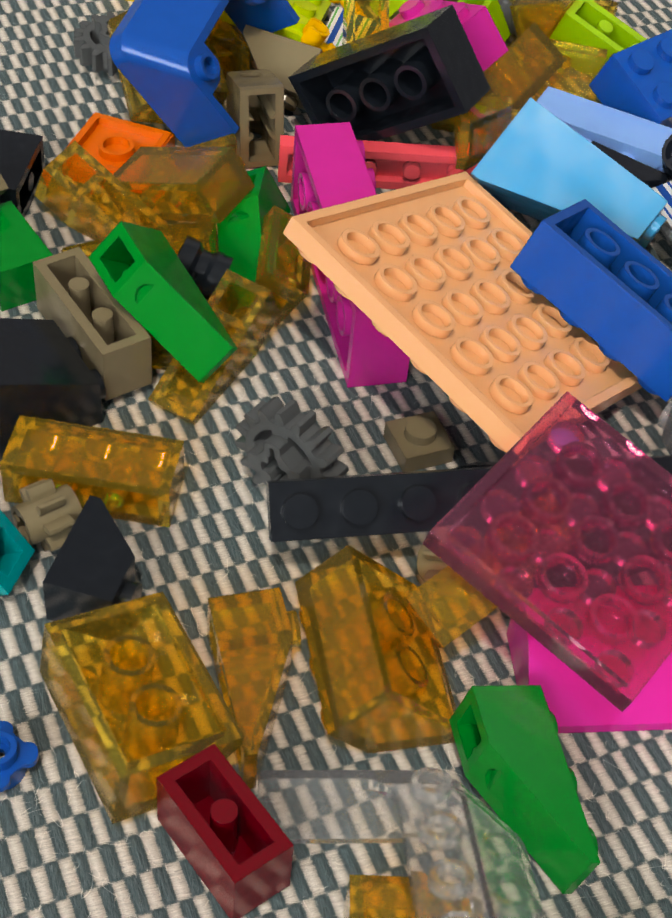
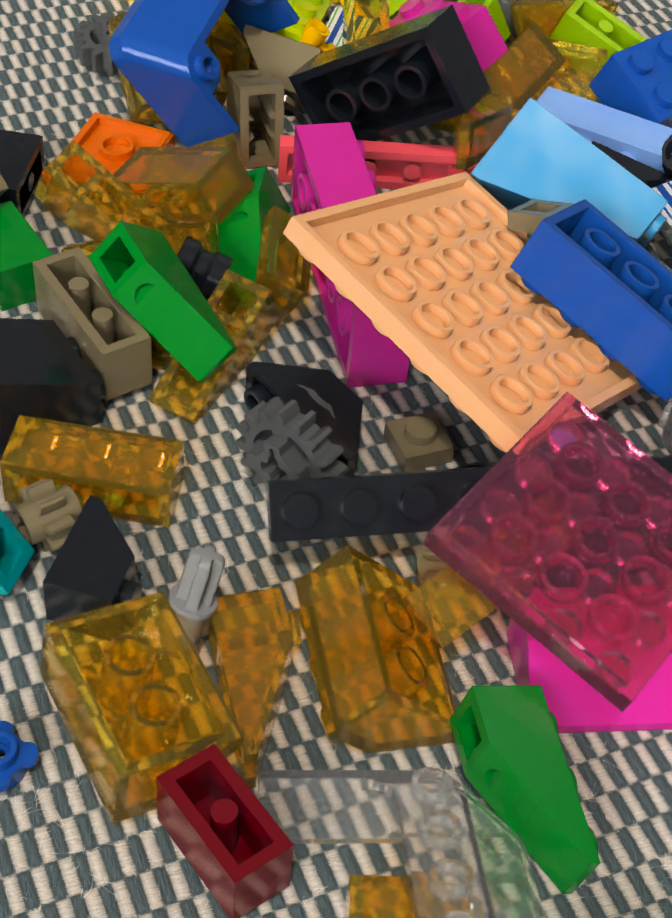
(194, 595): none -> light grey axle
(313, 390): none -> black slope
(530, 214): none -> dark tan plate

